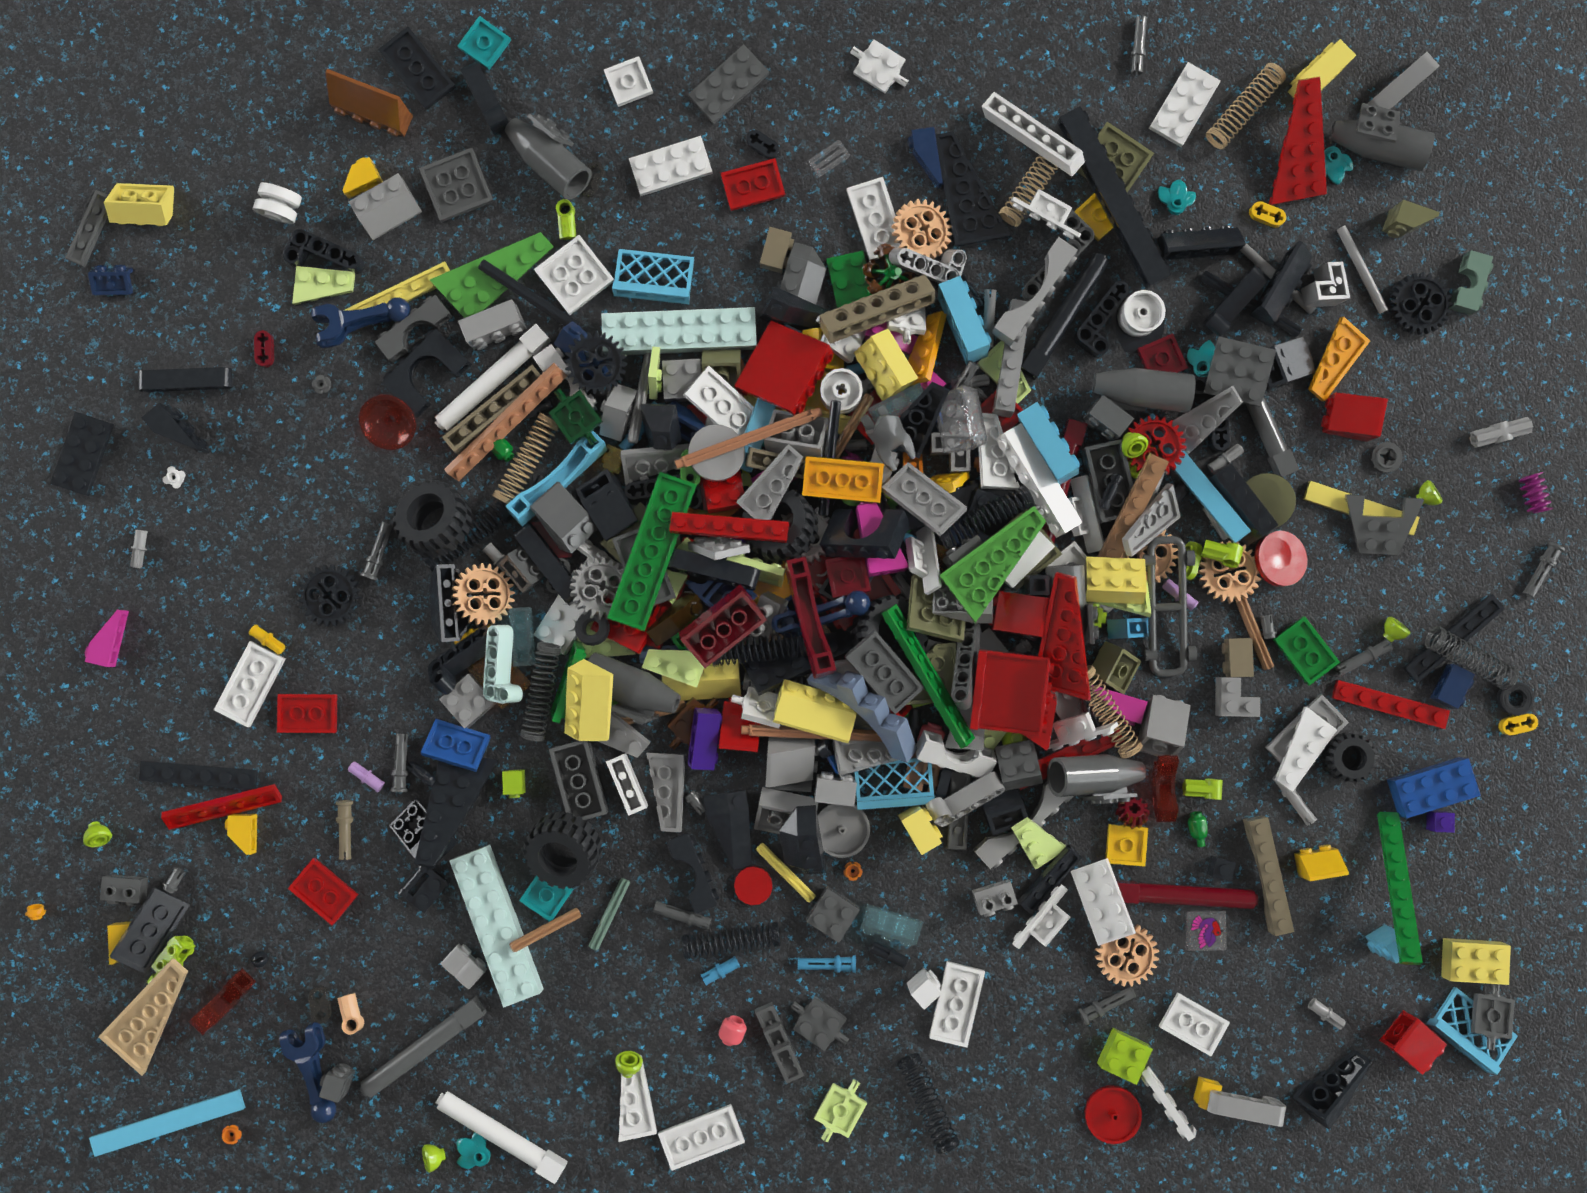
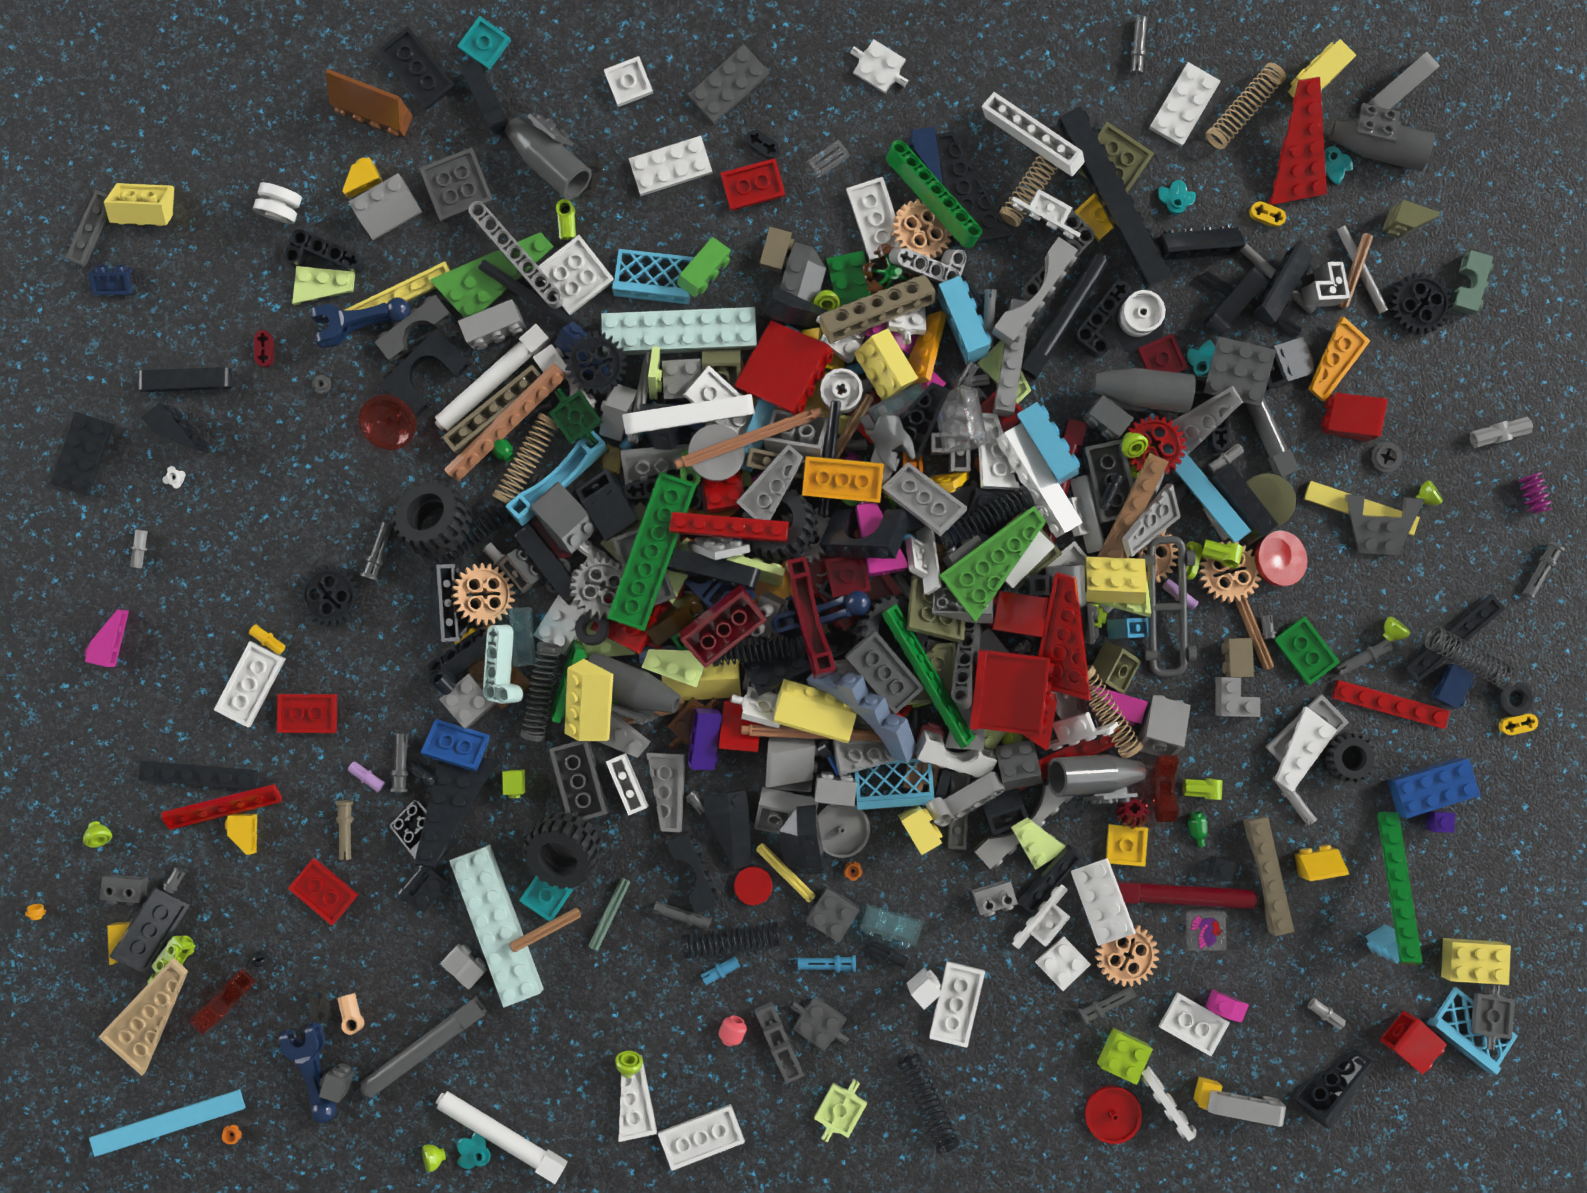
(510, 248): none -> light grey beam
(688, 414): none -> white beam
(704, 267): none -> bright green brick
(827, 299): none -> lime brick
(933, 194): none -> green beam
(1062, 963): none -> white plate
(1226, 1006): none -> dark pink slope
(1357, 265): none -> medium nougat axle

